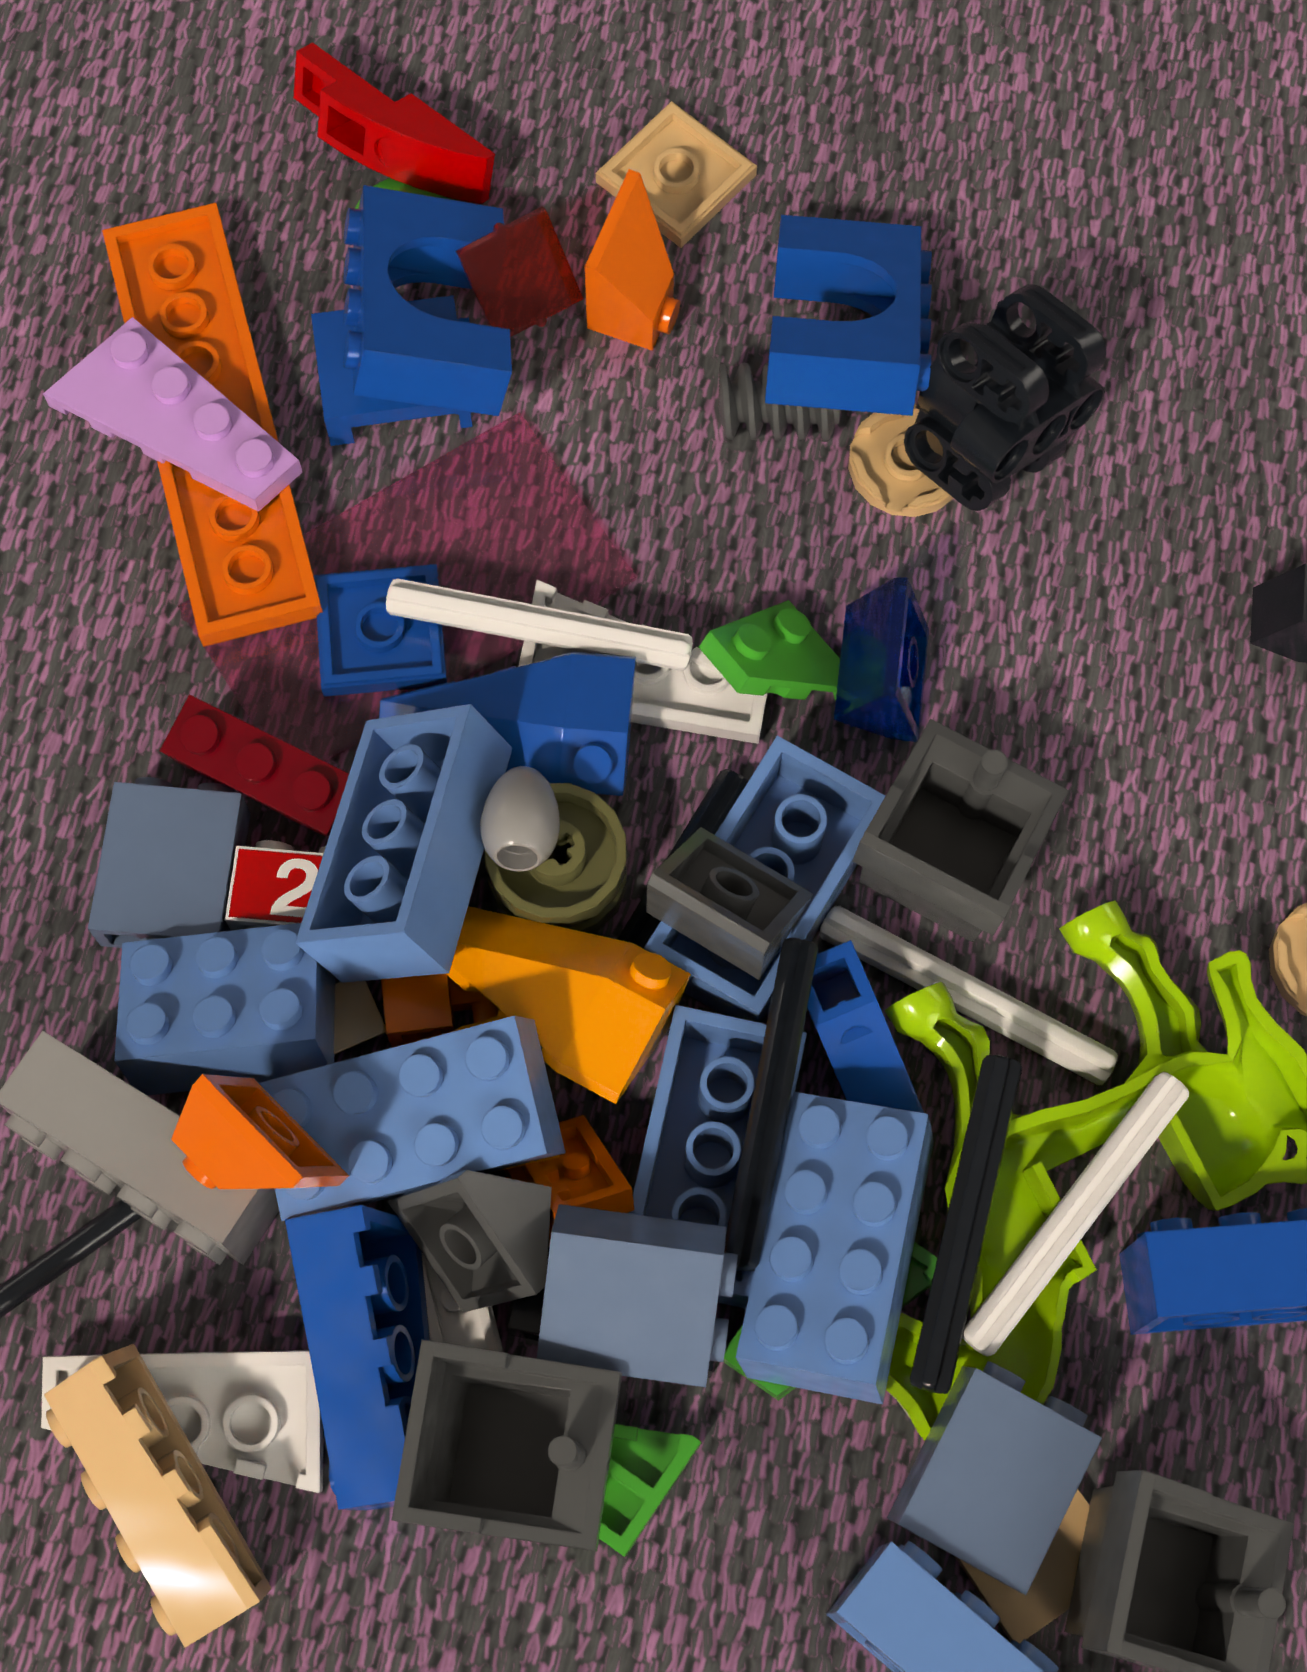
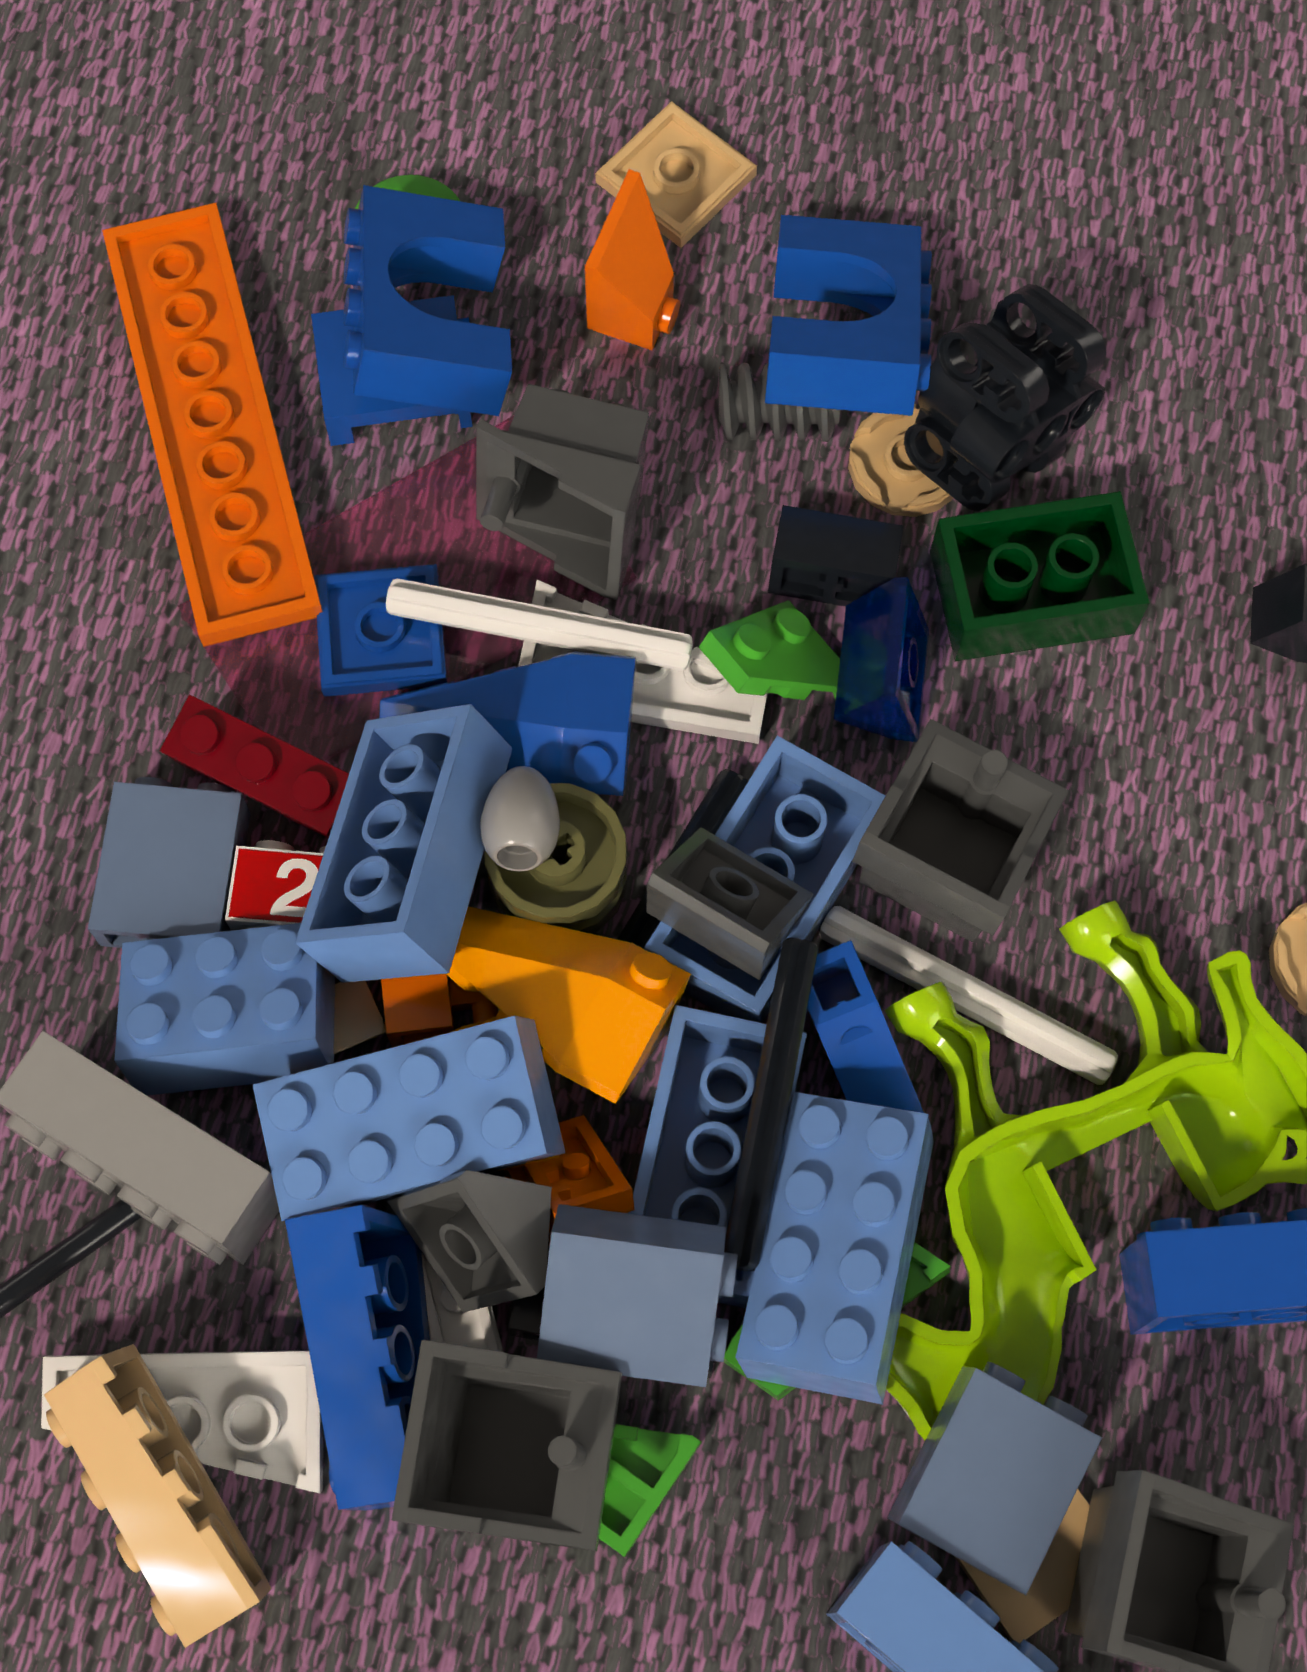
(167, 409): lavender wing -> none
(247, 1141): orange slope -> none
(391, 137): red slope -> none
(520, 273): clear red piece -> none
(566, 482): none -> dark grey piece
(832, 556): none -> black hinge
(966, 1225): black axle -> none
(1038, 576): none -> dark green brick
(1075, 1214): white axle -> none

